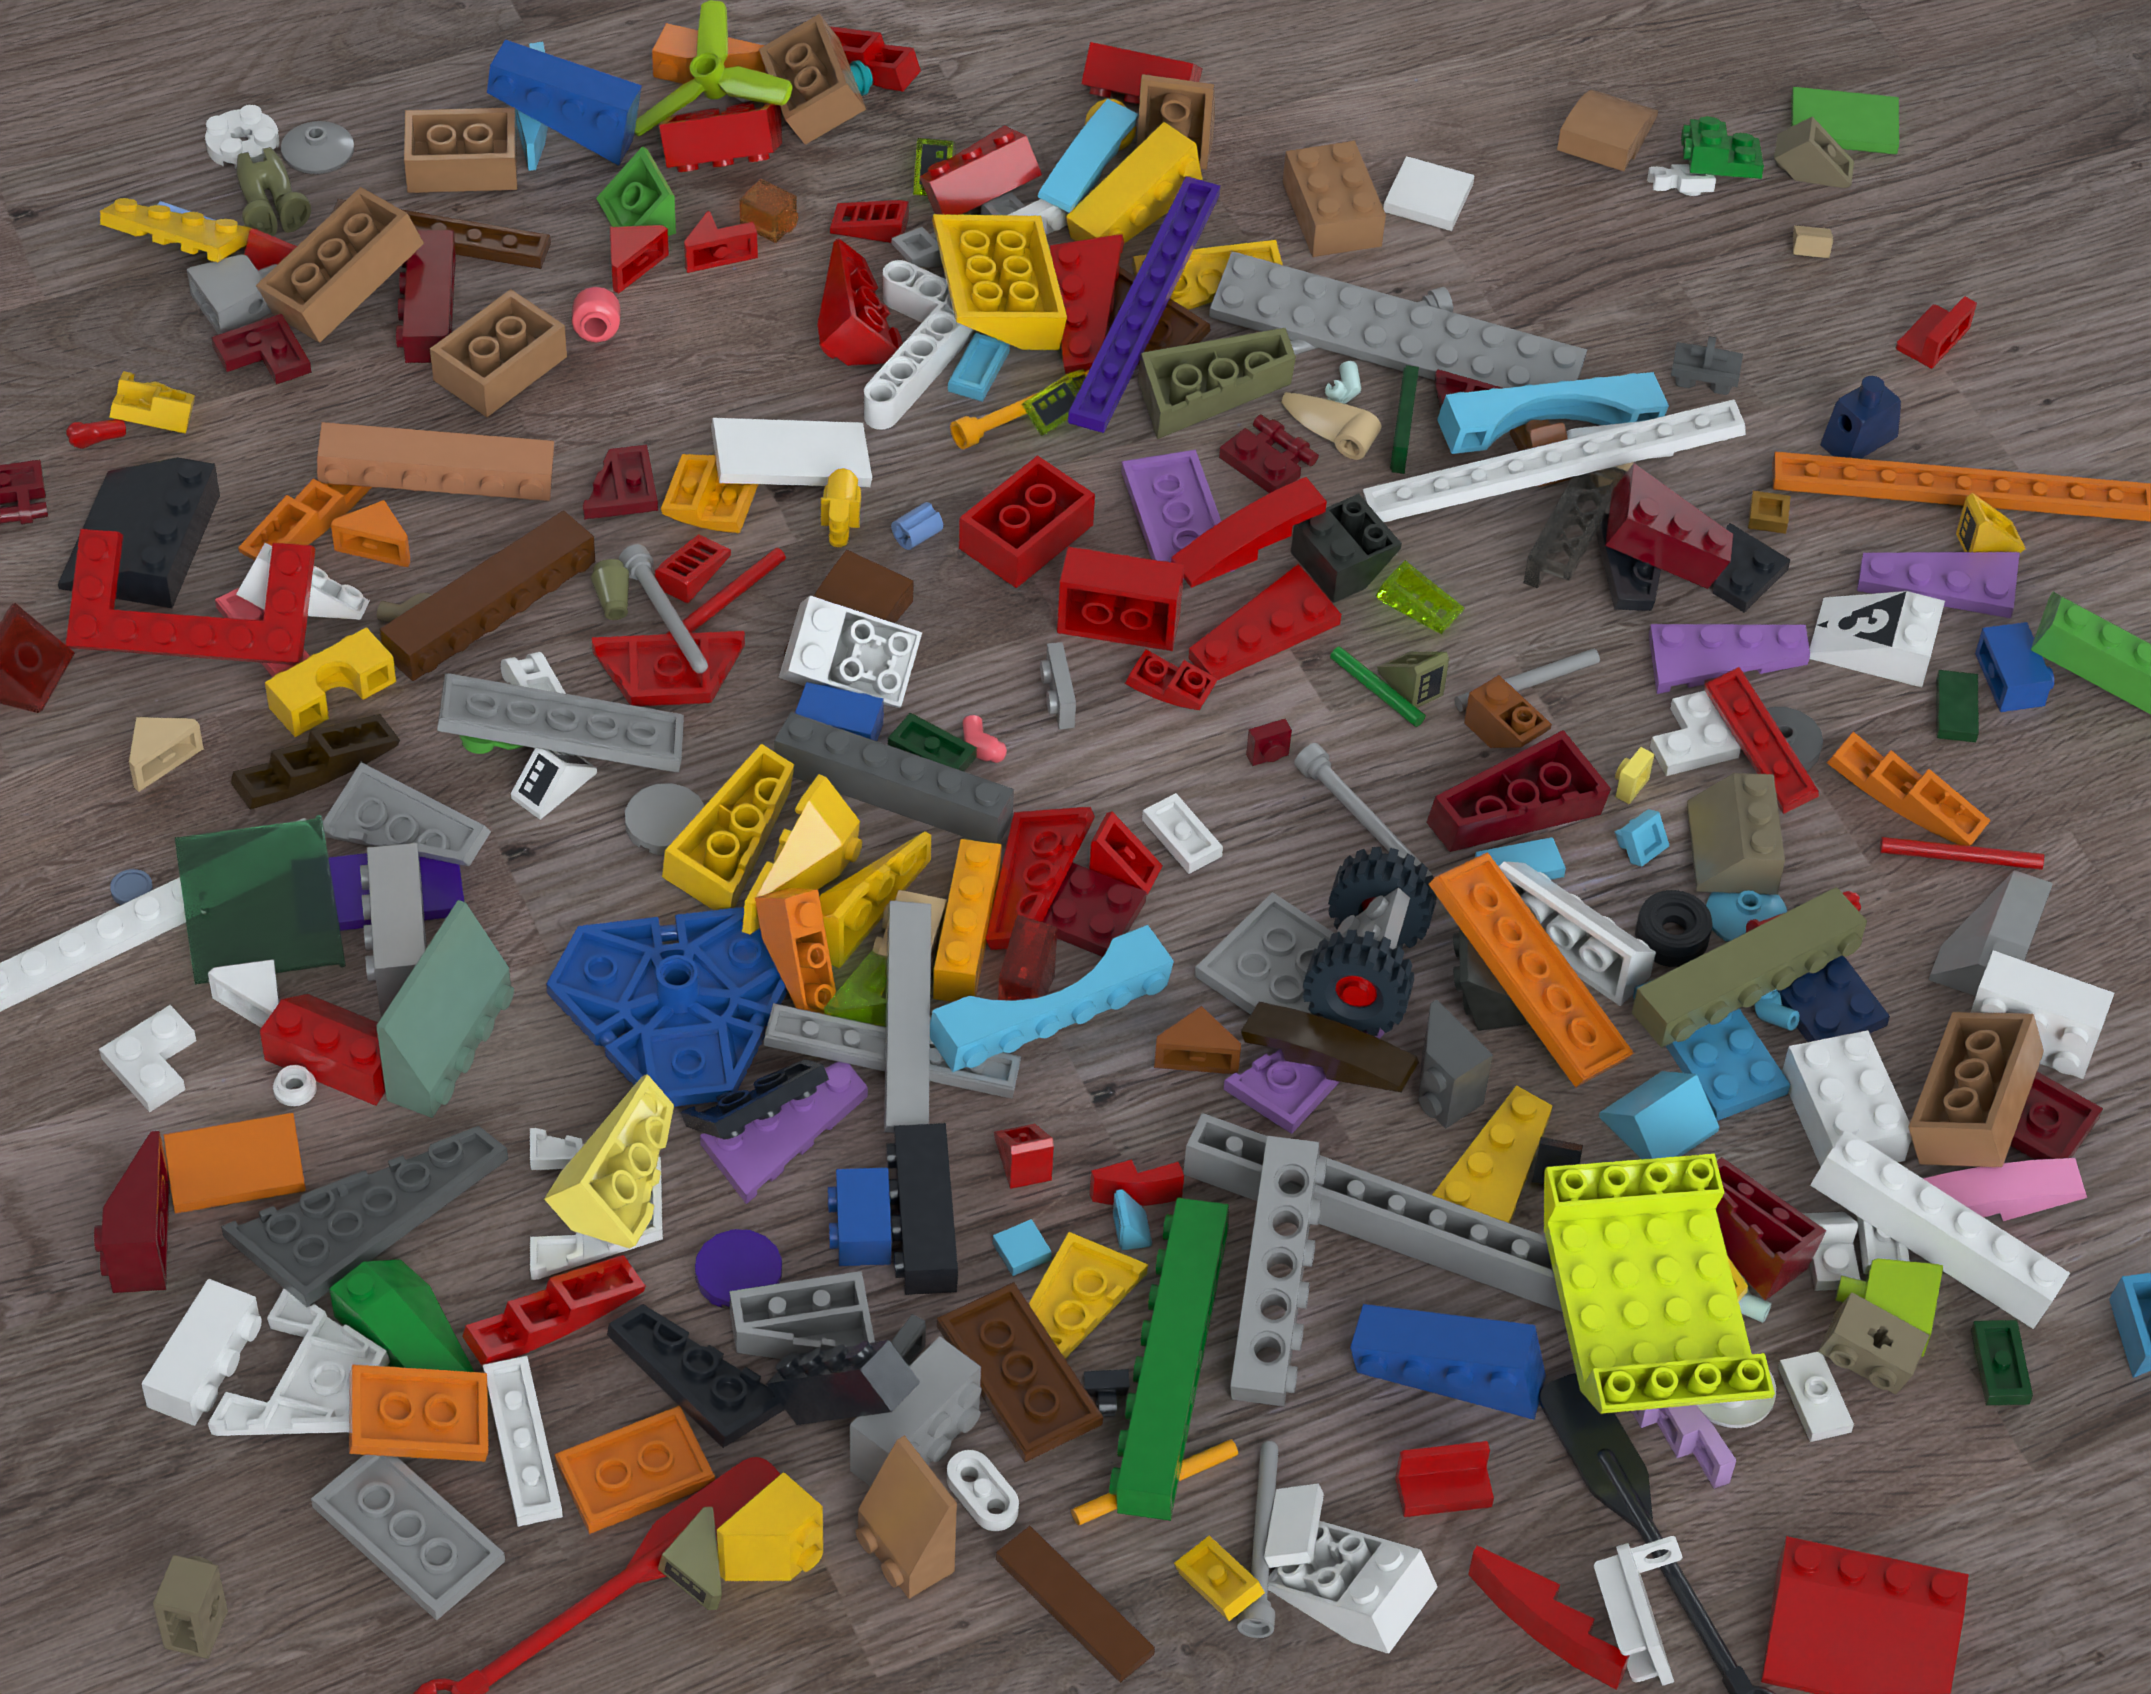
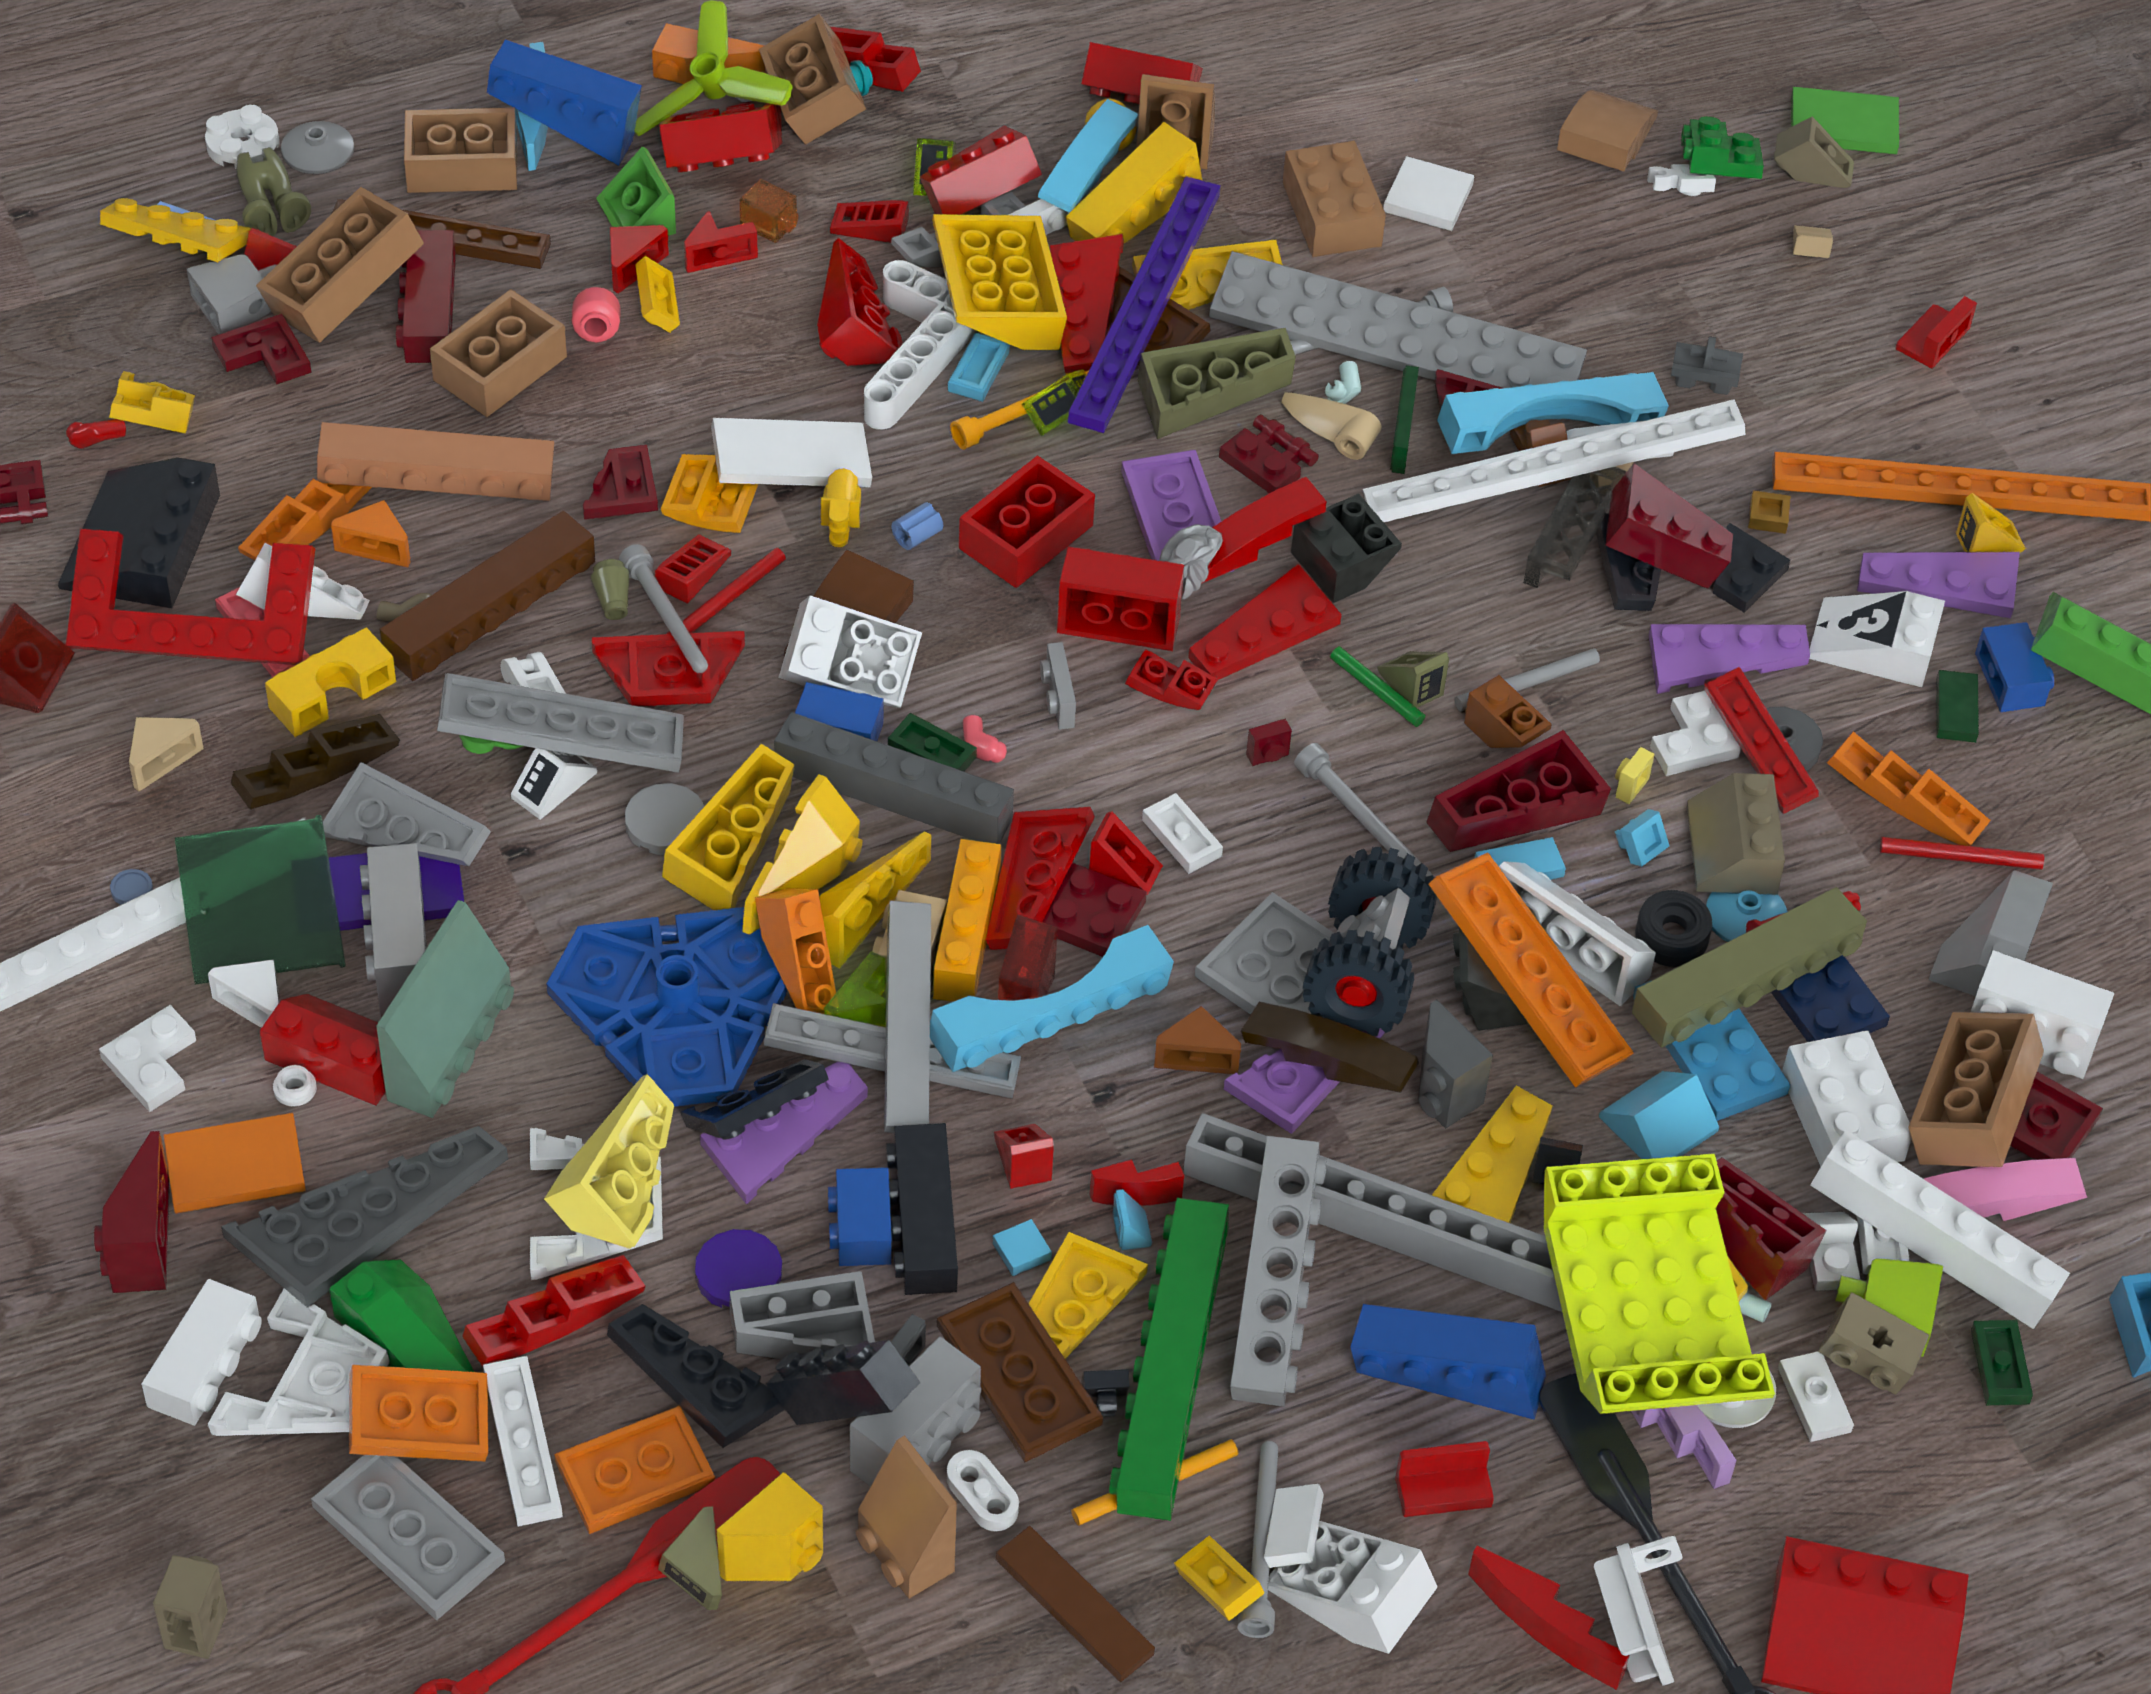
(657, 294): none -> yellow plate
(1195, 549): none -> light grey hat
(1404, 601): clear neon green slope -> none
(1770, 1010): medium azure arm -> none
(1863, 420): dark blue torso -> none

